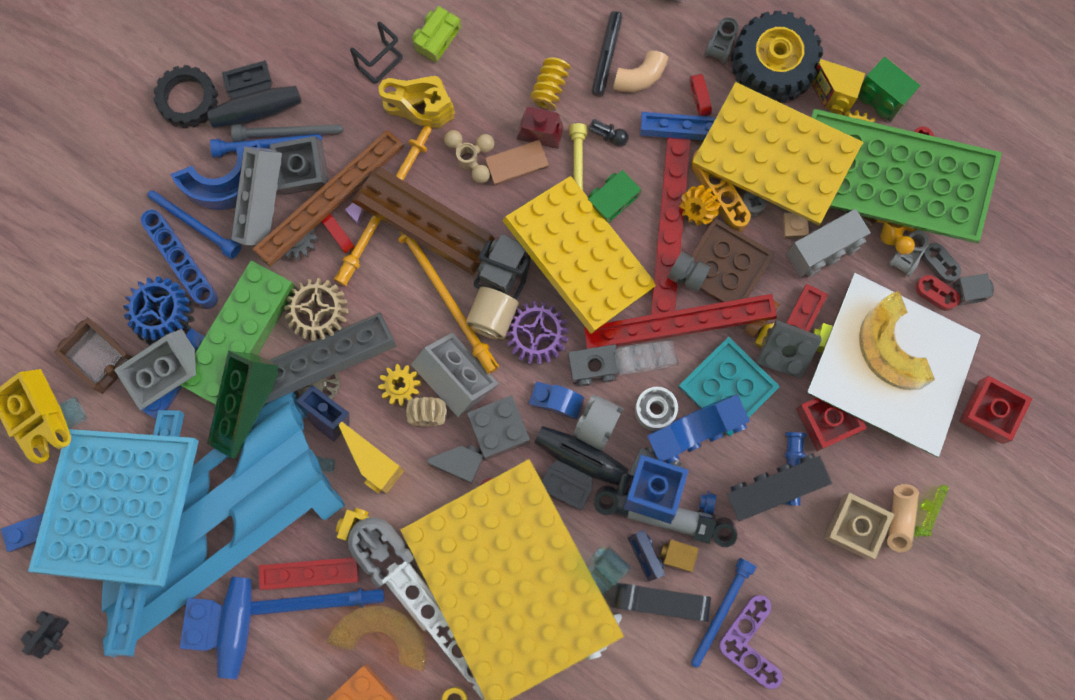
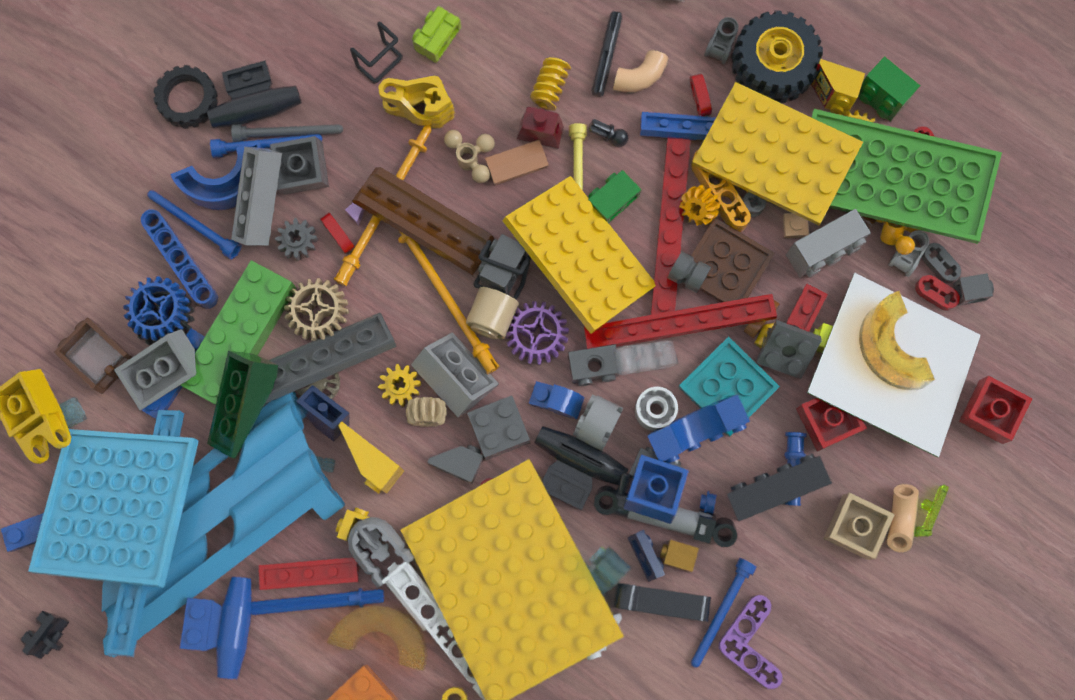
(327, 198): dark orange tile -> none

